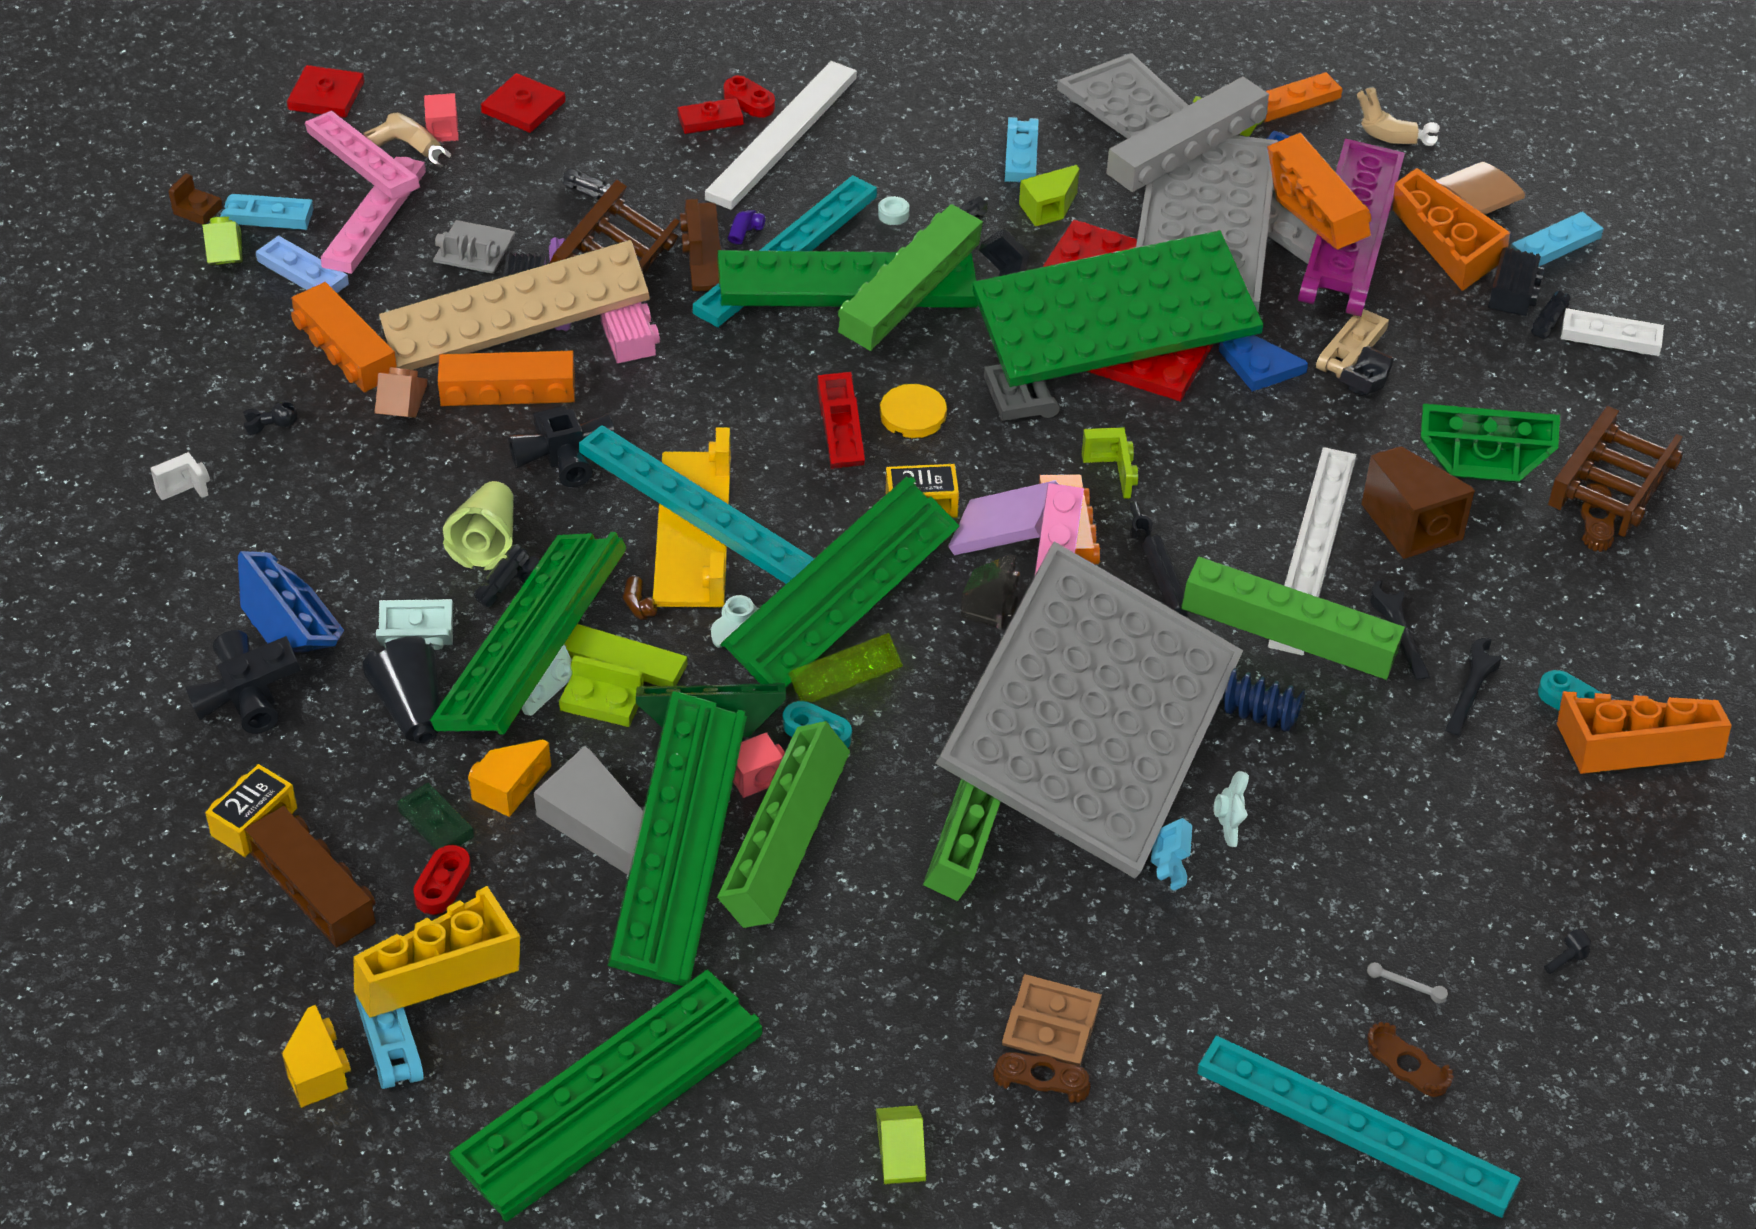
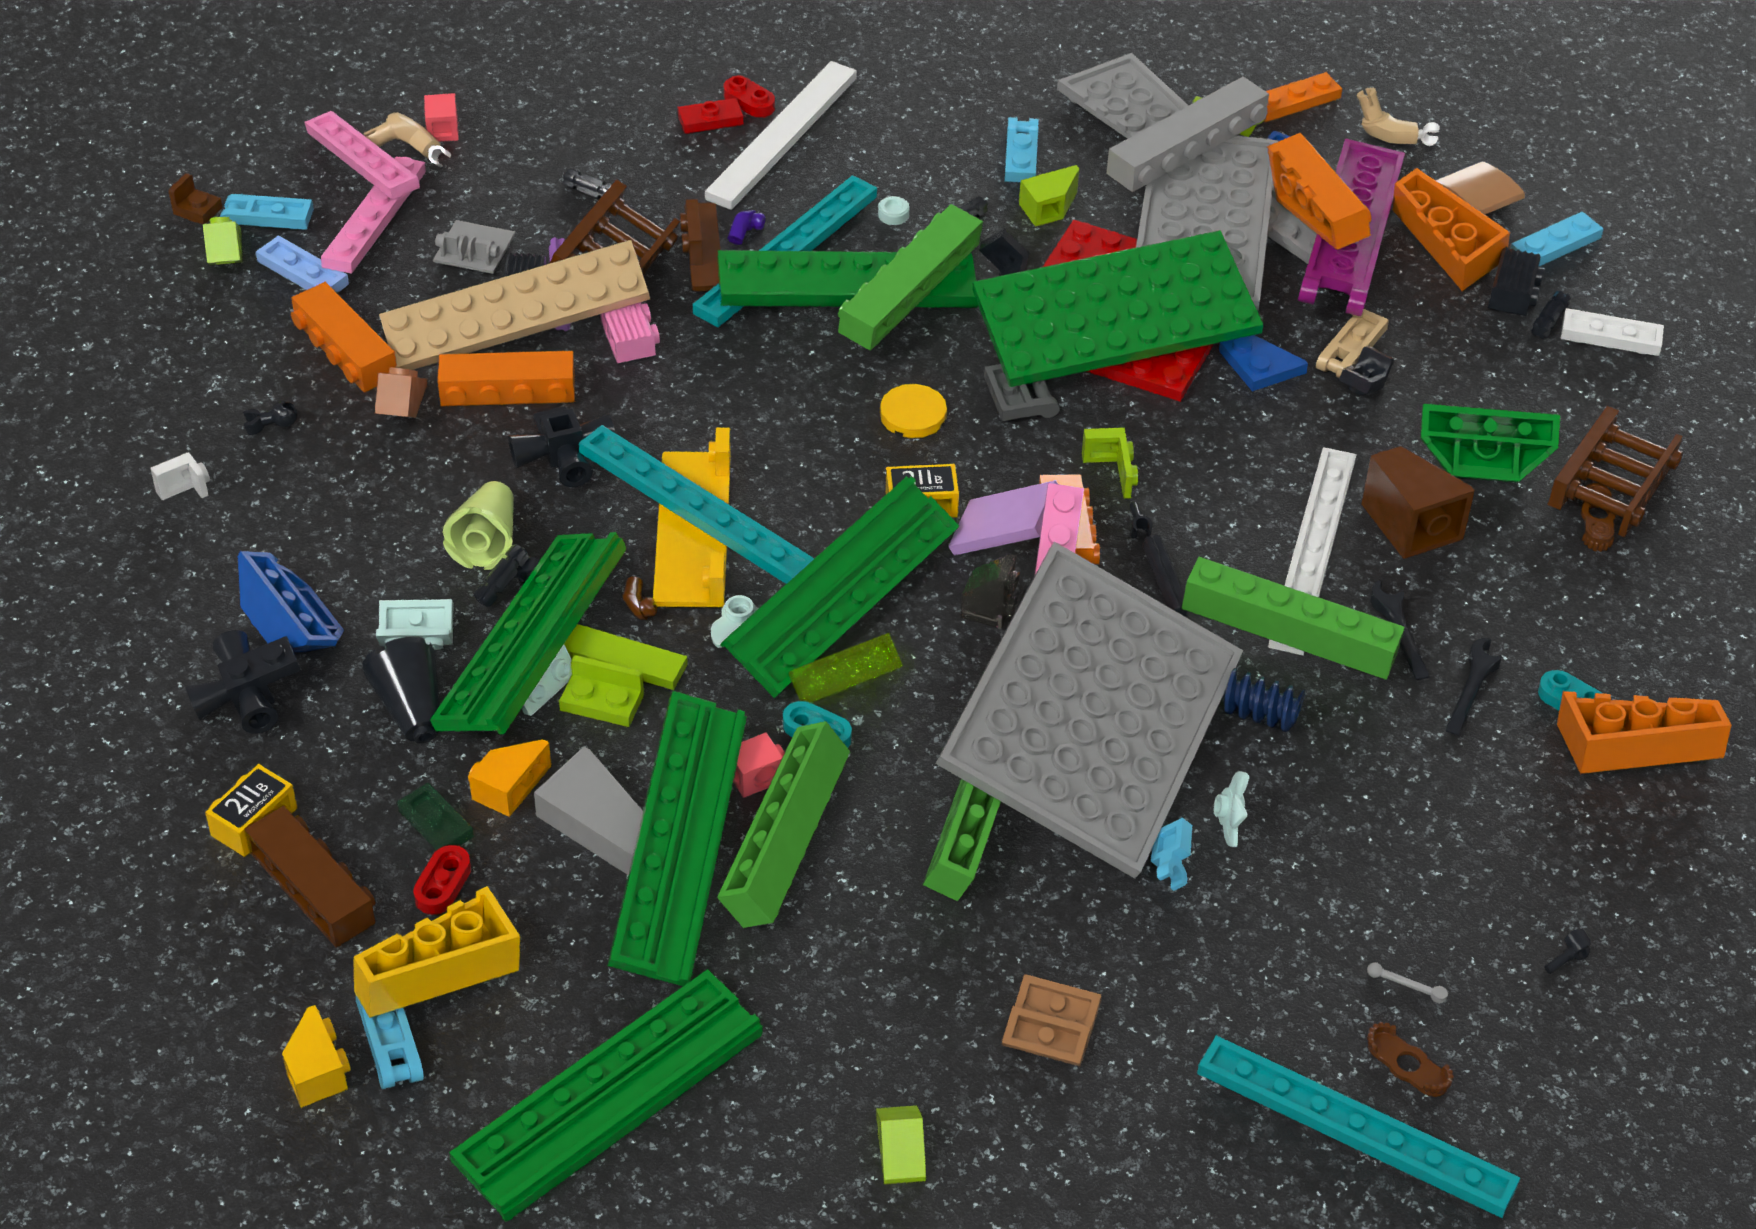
(325, 91): red plate -> none
(523, 102): red plate -> none
(755, 699): dark green wedge -> none
(840, 420): red slope -> none
(1067, 1077): reddish brown piece -> none

